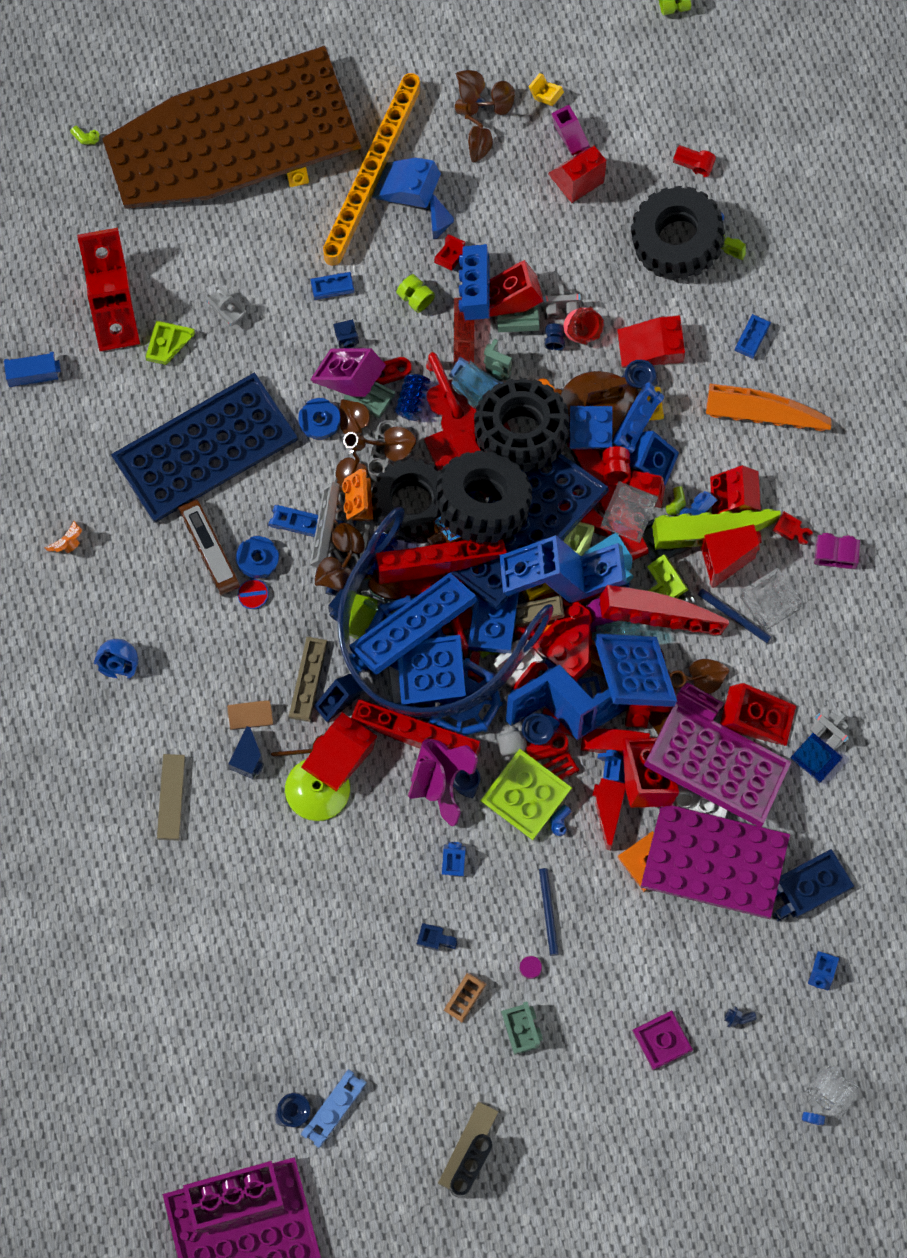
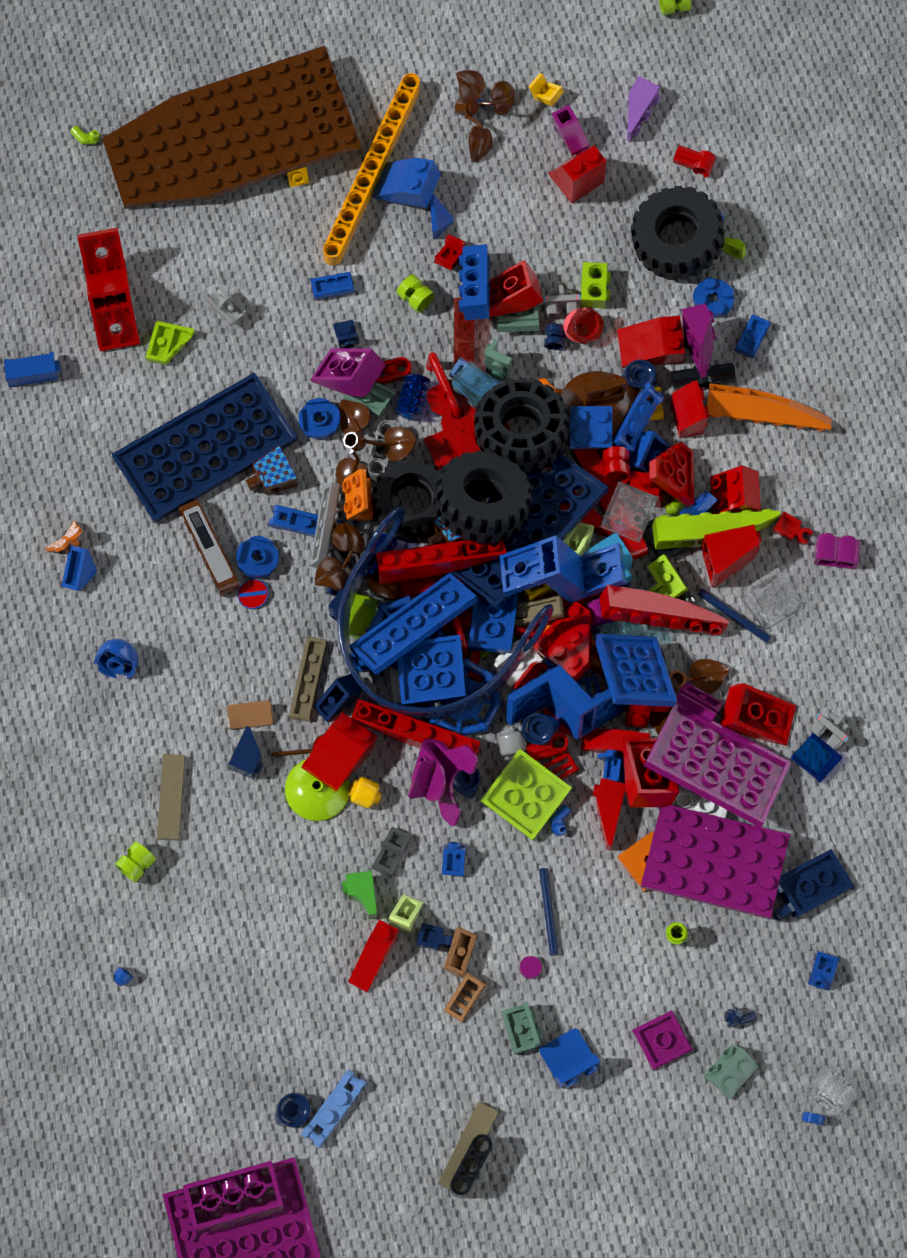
(78, 568): none -> blue slope
(122, 976): none -> blue hinge
(136, 860): none -> lime wheel
(272, 473): none -> torso
(361, 889): none -> bright green arch
(364, 792): none -> yellow head
(373, 955): none -> red slope
(391, 852): none -> dark grey slope
(405, 913): none -> yellowish green slope
(460, 952): none -> medium nougat slope
(569, 1058): none -> blue bracket
(592, 285): none -> lime brick
(640, 101): none -> medium lavender slope
(675, 472): none -> red plate
(680, 930): none -> lime cone
(689, 410): none -> red slope
(699, 335): none -> magenta slope
(715, 375): none -> black piece
(718, 287): none -> blue plate
(731, 1070): none -> sand green bracket

